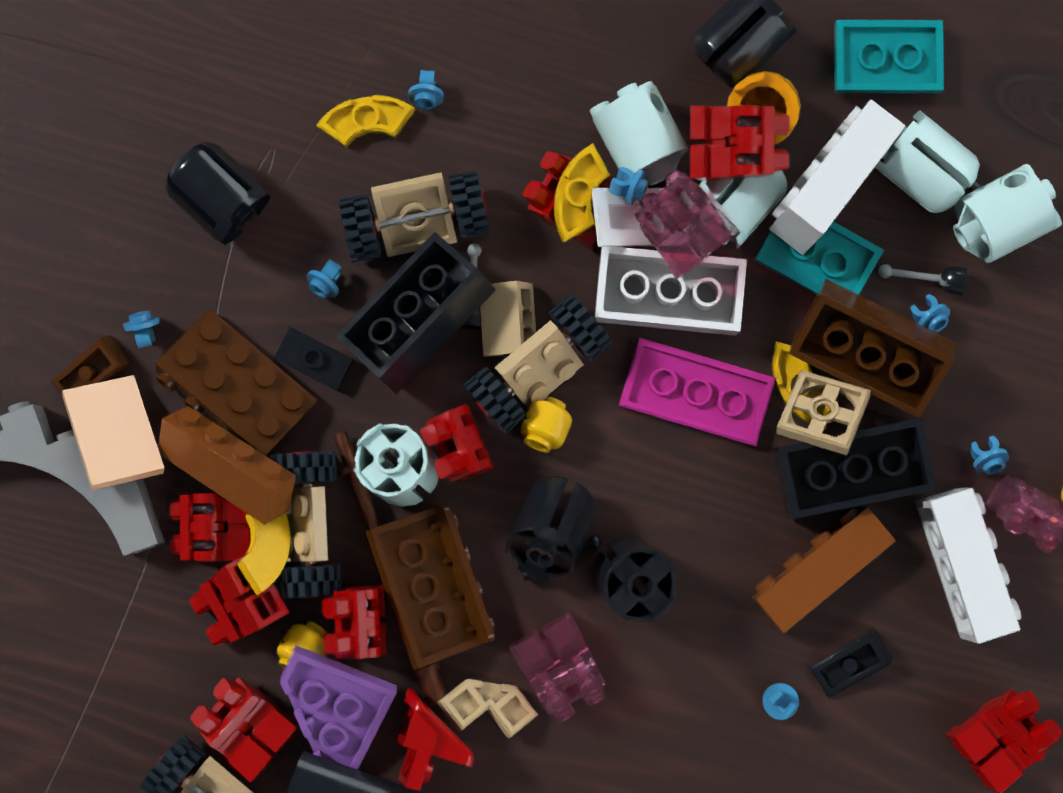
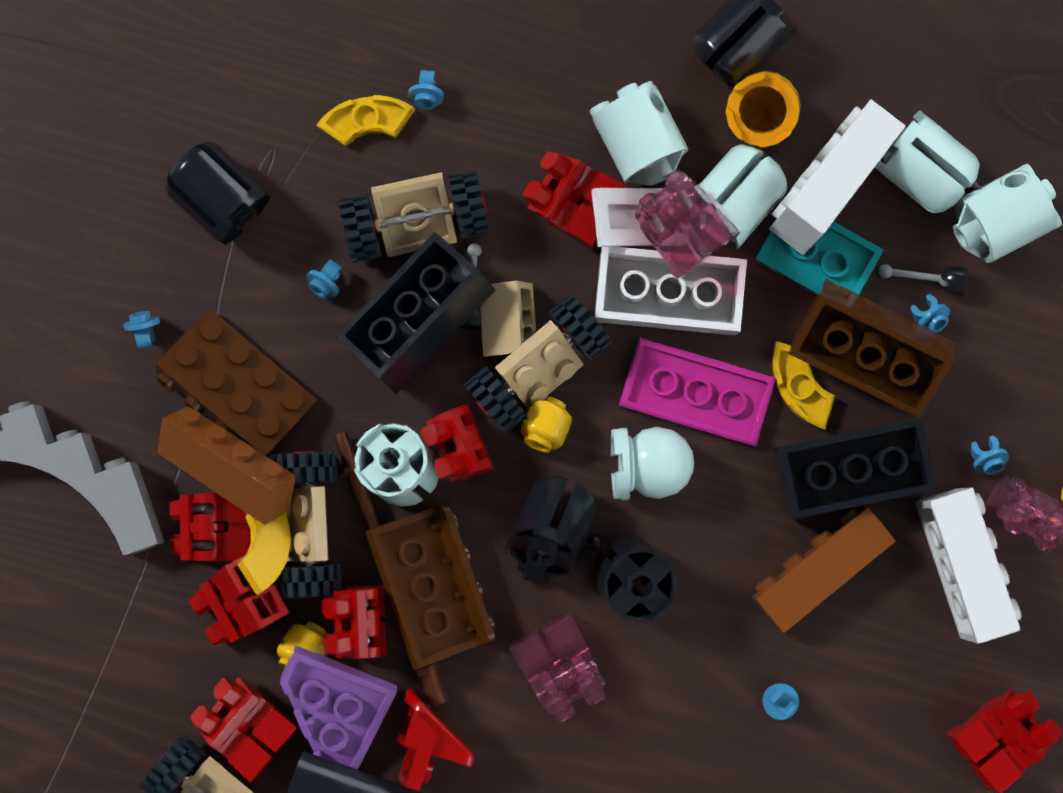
(96, 364): reddish brown slope -> none
(113, 432): light nougat tile -> none
(313, 358): black plate -> none
(502, 701): tan tile -> none
(574, 195): yellow tile -> none
(629, 185): dark azure plate -> none
(652, 462): none -> light aqua tile
(736, 142): red hips -> none
(814, 434): tan piece -> none
(851, 663): black slope -> none
(889, 56): teal plate -> none

